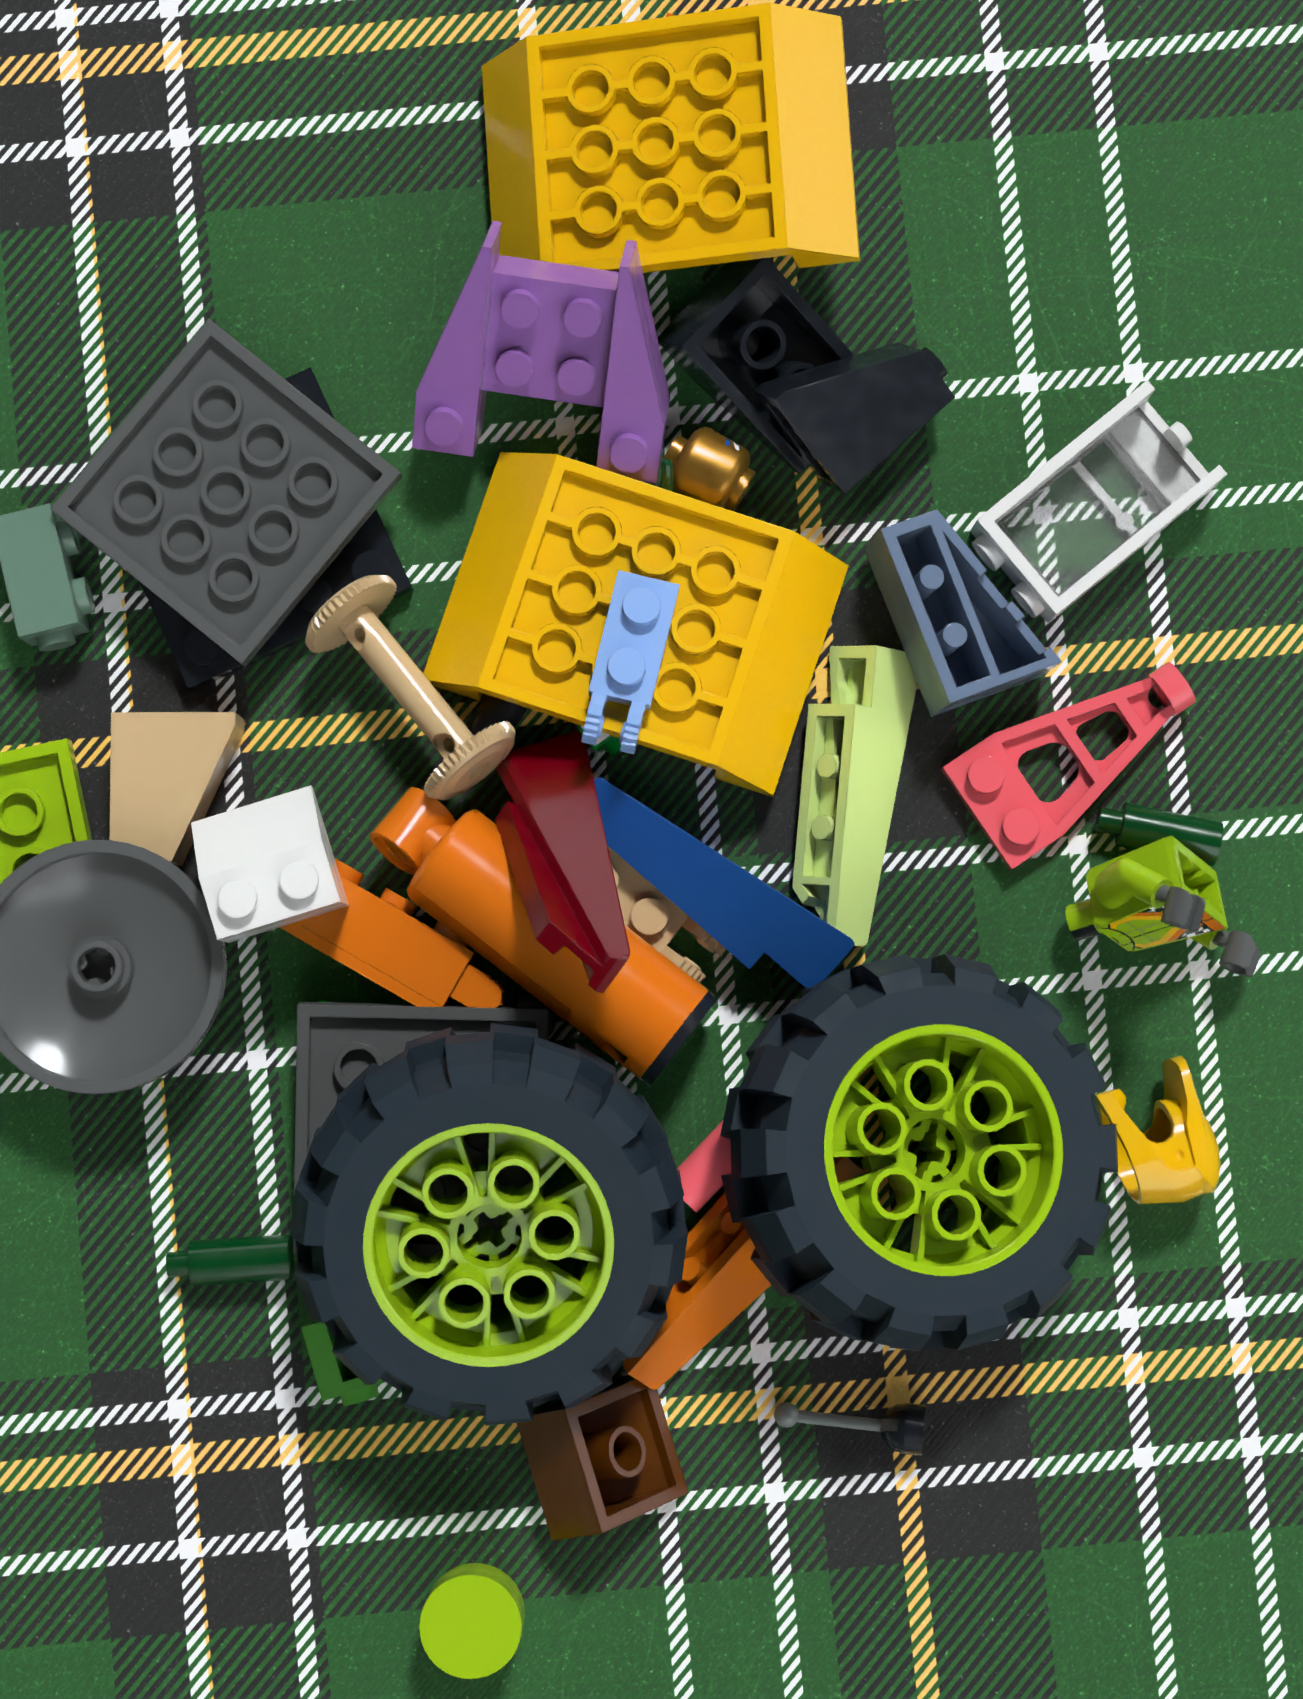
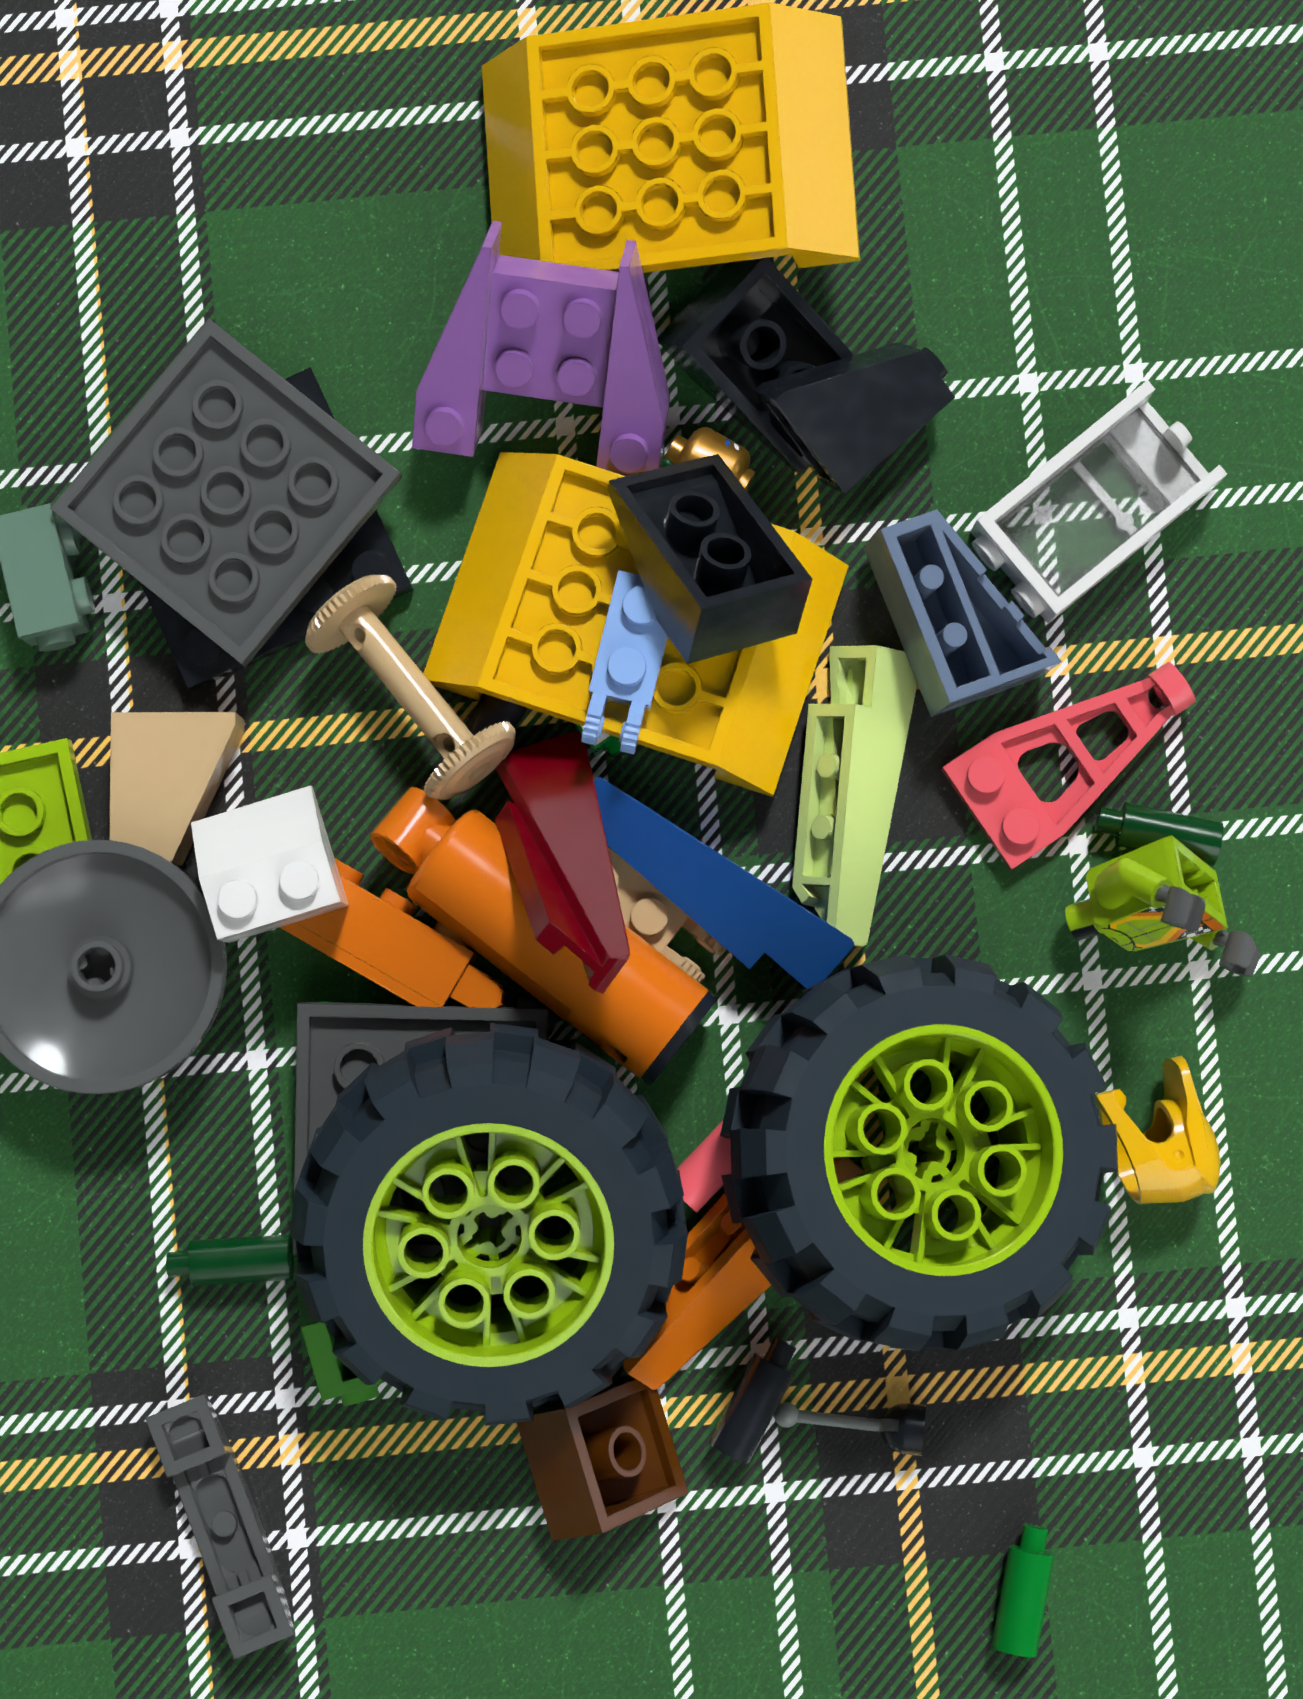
(224, 1525): none -> dark grey slope
(472, 1621): lime piece -> none
(709, 558): none -> black slope
(754, 1402): none -> black cylinder
(1024, 1594): none -> green cylinder

